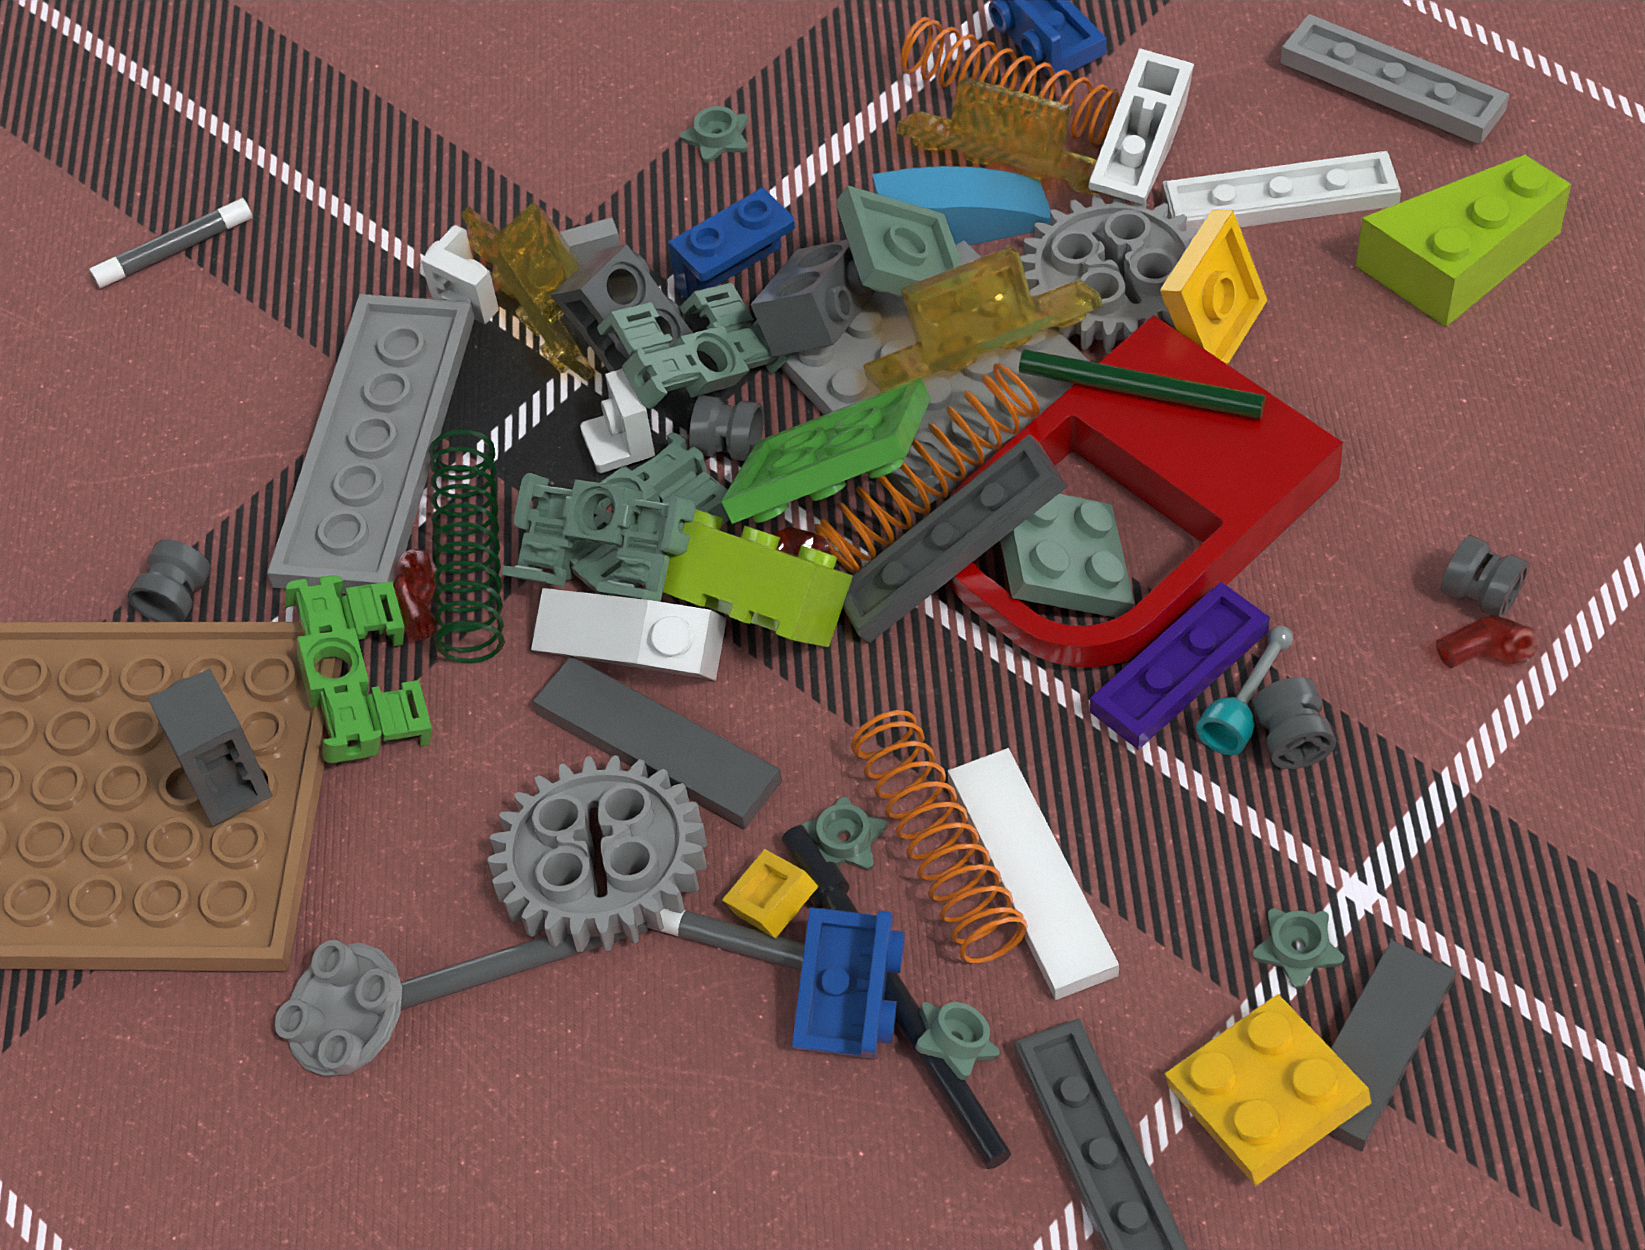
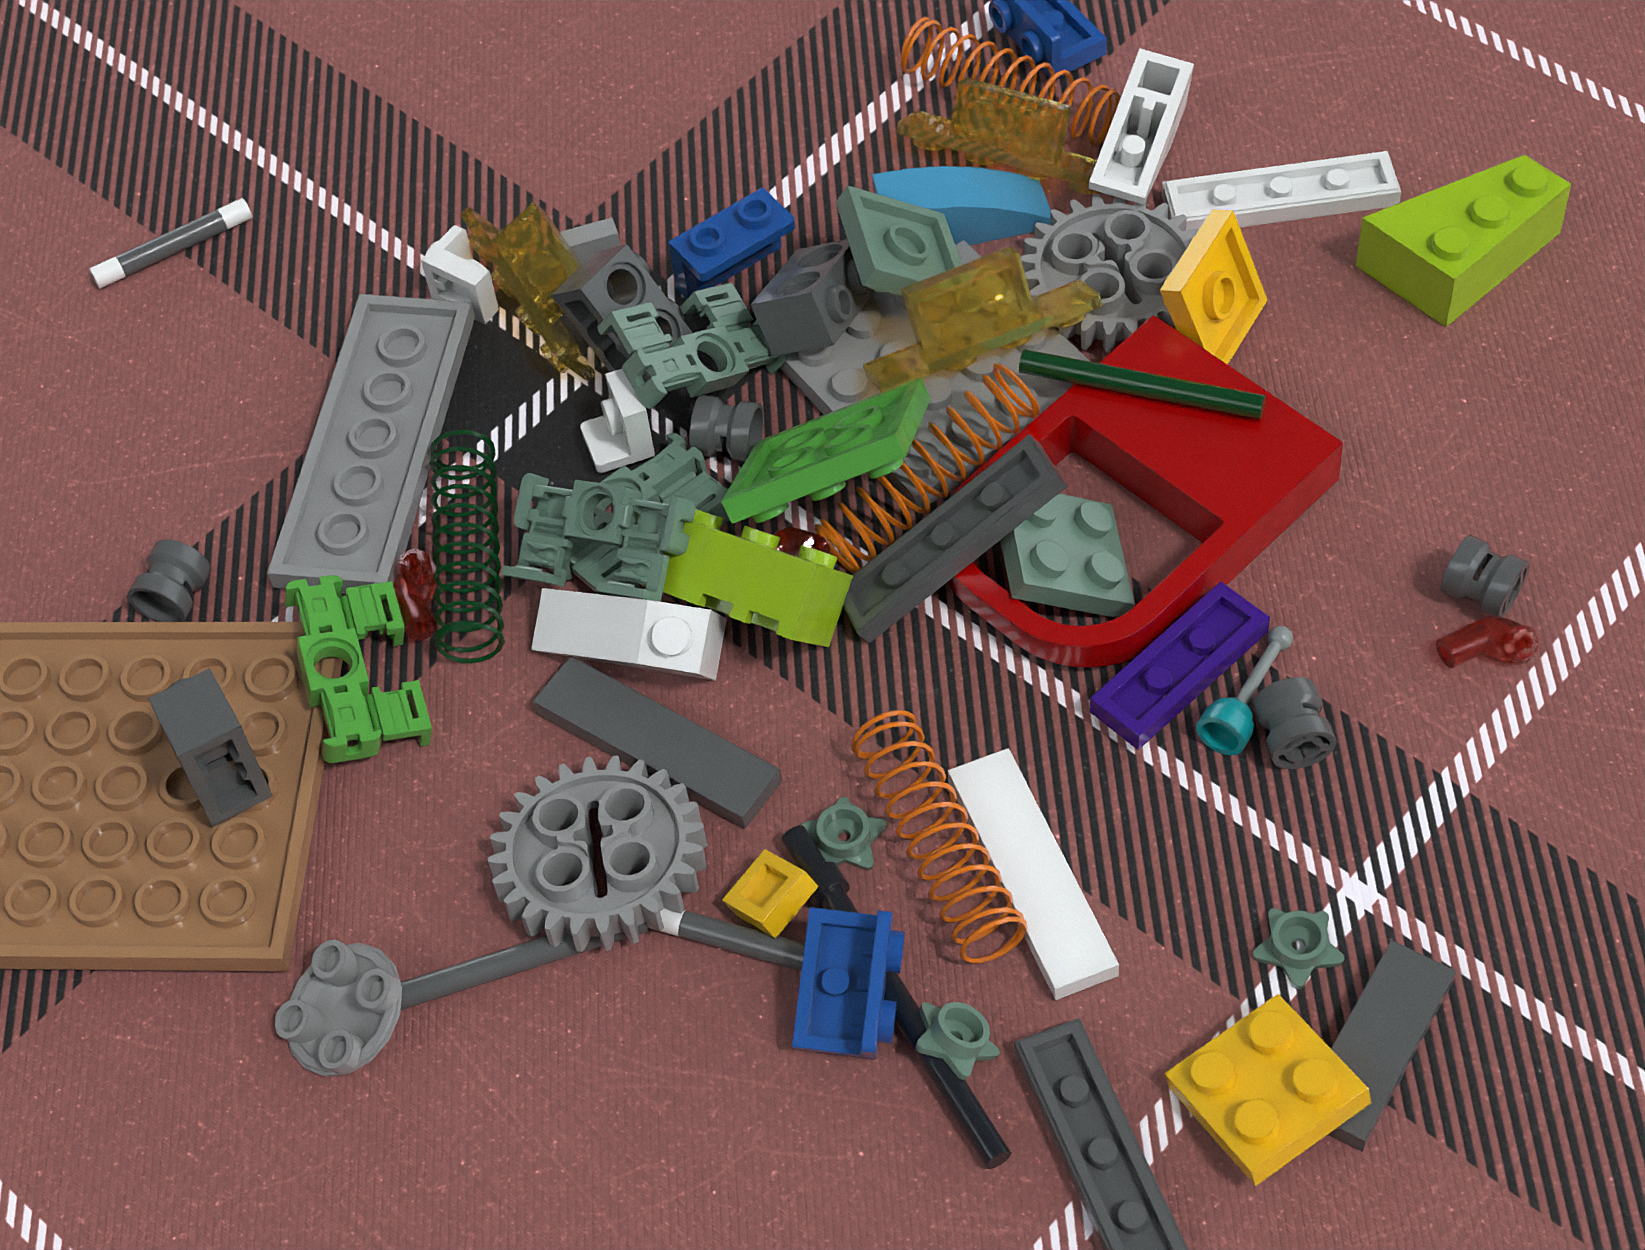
(715, 120): sand green plate -> none
(1395, 79): light grey plate -> none

